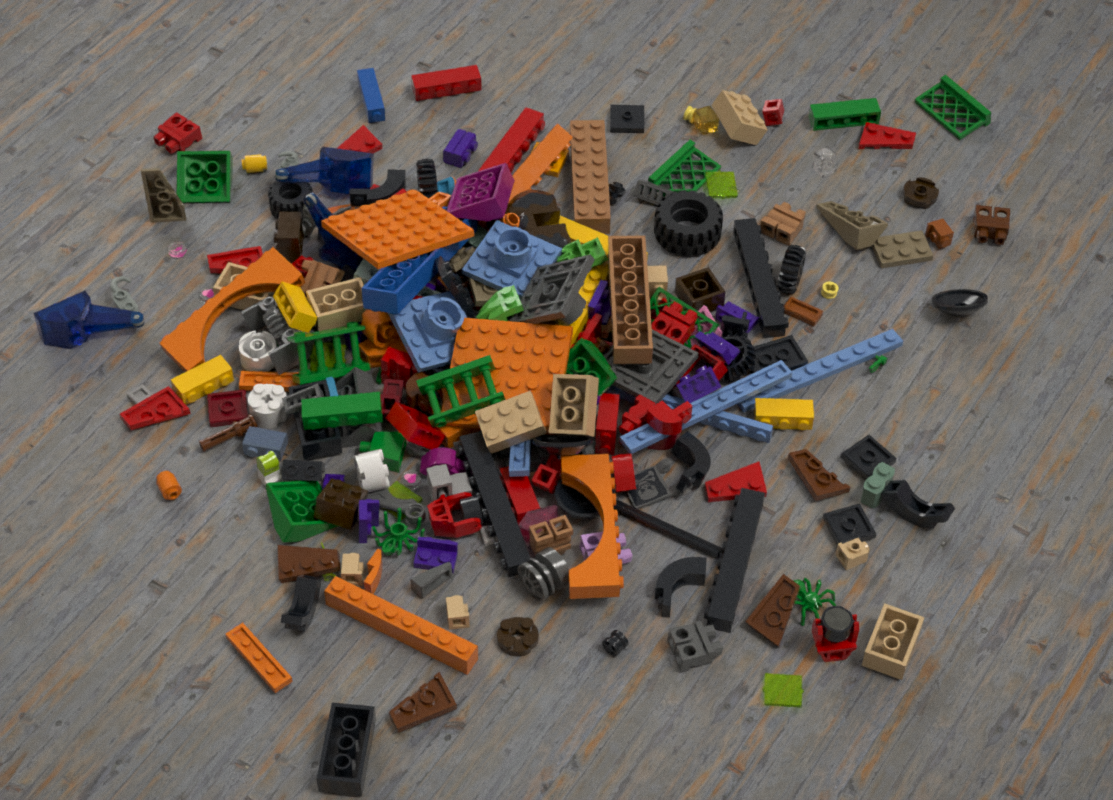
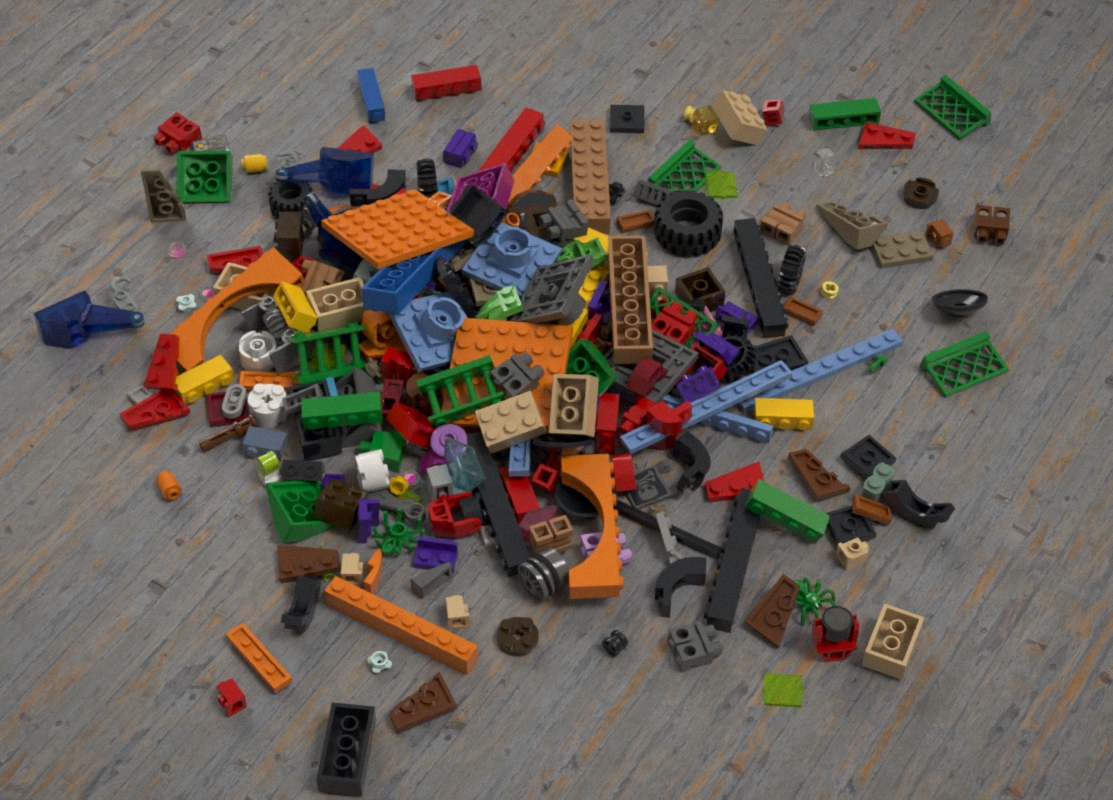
(163, 368): none -> red wing
(186, 303): none -> light aqua plate
(215, 143): none -> tile
(231, 697): none -> red brick
(233, 405): none -> light grey plate
(373, 368): none -> dark tan plate
(379, 656): none -> light aqua plate
(398, 489): none -> yellow plate
(442, 433): none -> medium lavender wheel
(463, 465): none -> clear light blue slope
(478, 212): none -> black panel
(515, 376): none -> dark grey hips
(564, 222): none -> dark grey hips
(635, 221): none -> dark orange tile
(646, 375): none -> dark red brick
(657, 508): none -> dark tan plate
(669, 541): none -> light grey hinge
(697, 304): none -> black plate
(787, 511): none -> green brick
(871, 509): none -> dark orange tile
(954, 353): none -> green fence

